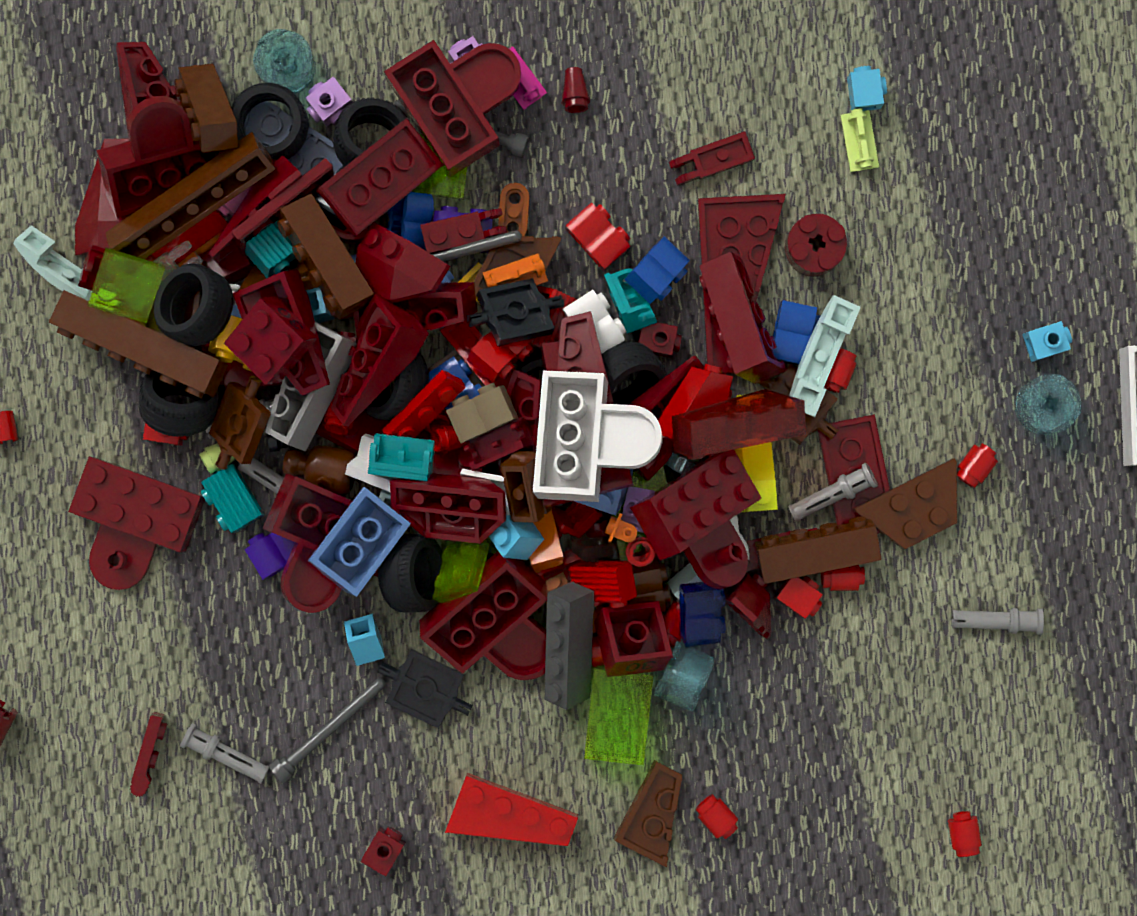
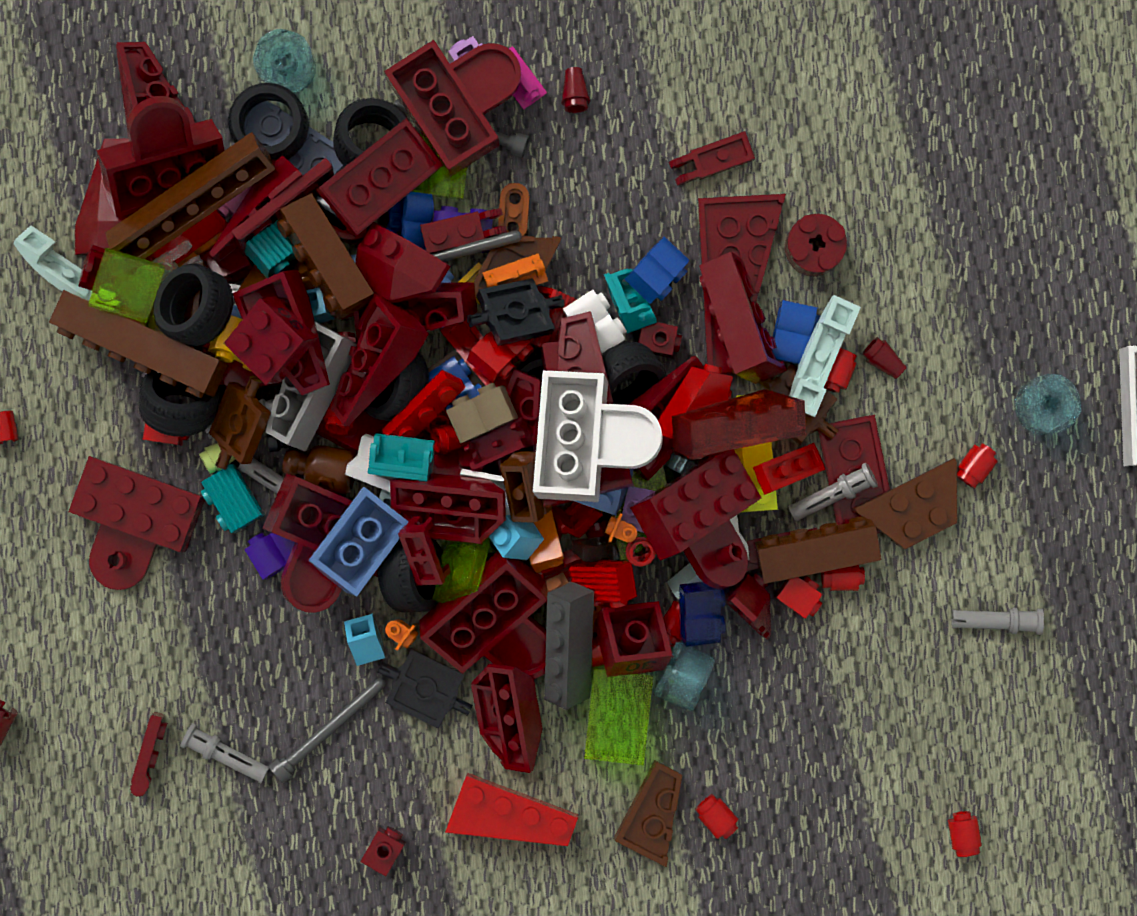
(207, 107): reddish brown brick -> none
(323, 93): lavender brick -> none
(401, 633): none -> orange hinge
(421, 552): none -> dark red hinge
(508, 715): none -> dark red wedge
(598, 235): red brick -> none
(649, 584): reddish brown brick -> none
(788, 468): none -> red plate
(859, 140): yellowish green hinge -> none
(866, 88): medium azure brick -> none
(883, 357): none -> dark red cone
(1047, 341): medium azure brick -> none

